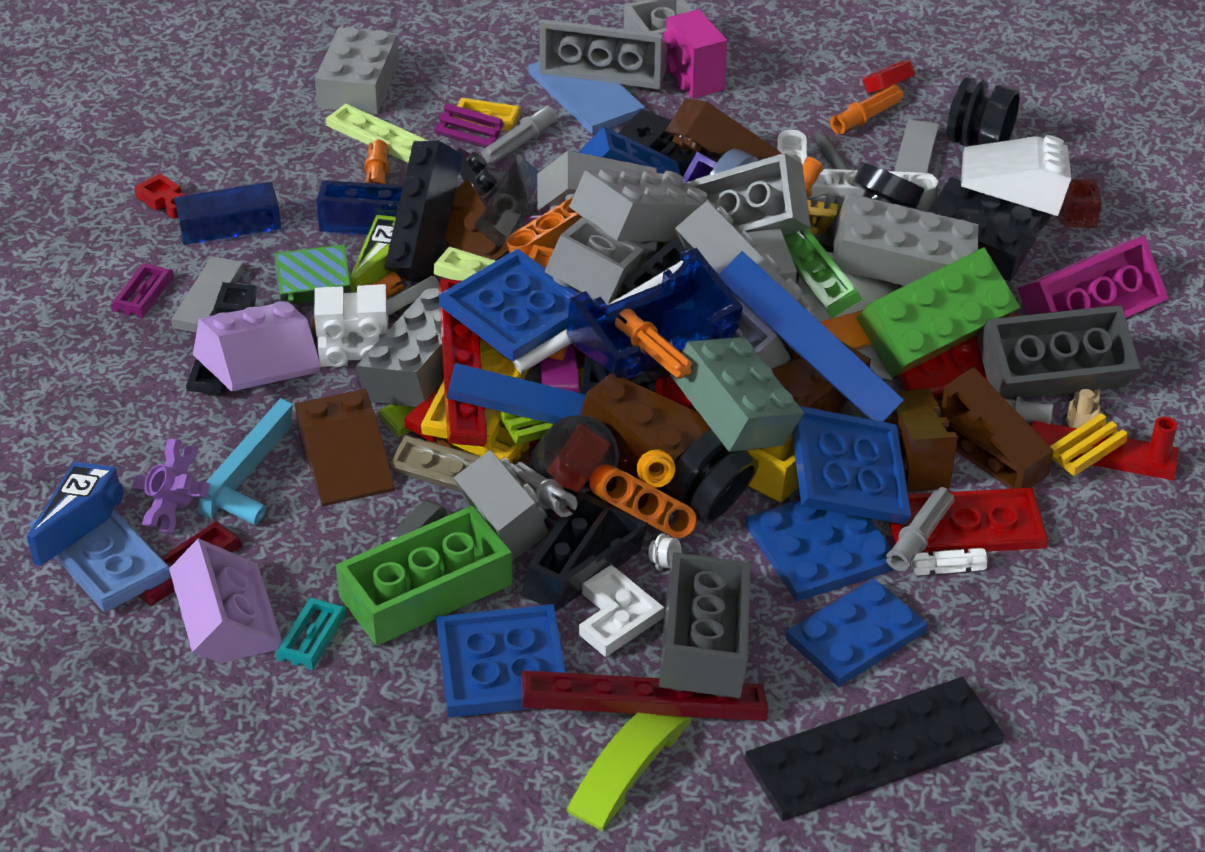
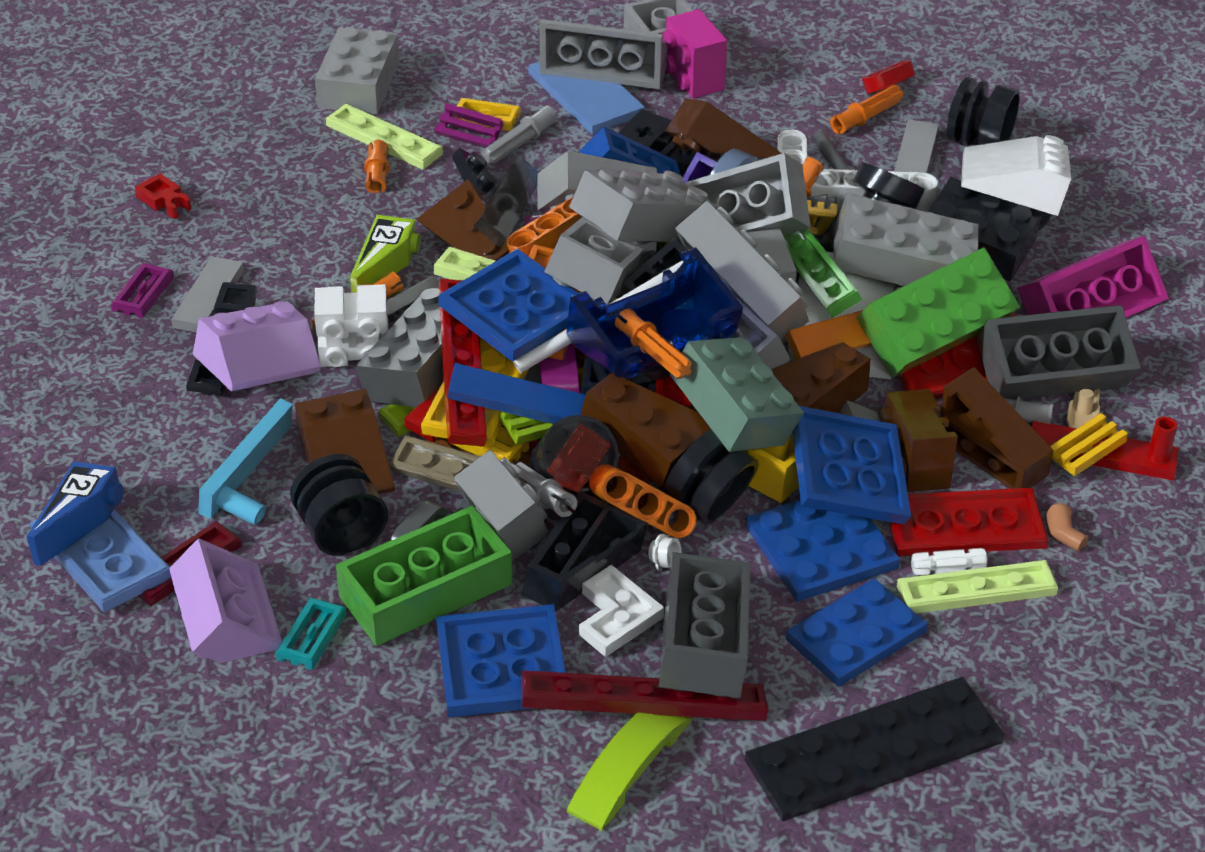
(170, 486): medium lavender pin -> none
(227, 213): clear blue brick -> none
(307, 269): container -> none
(338, 504): none -> black wheel
(354, 205): clear blue brick -> none
(423, 210): black brick -> none
(659, 478): light orange plate -> none
(810, 338): blue tile -> none
(914, 537): light grey axle -> none
(977, 586): none -> yellowish green tile
(1061, 527): none -> nougat arm
(1081, 204): clear red brick -> none

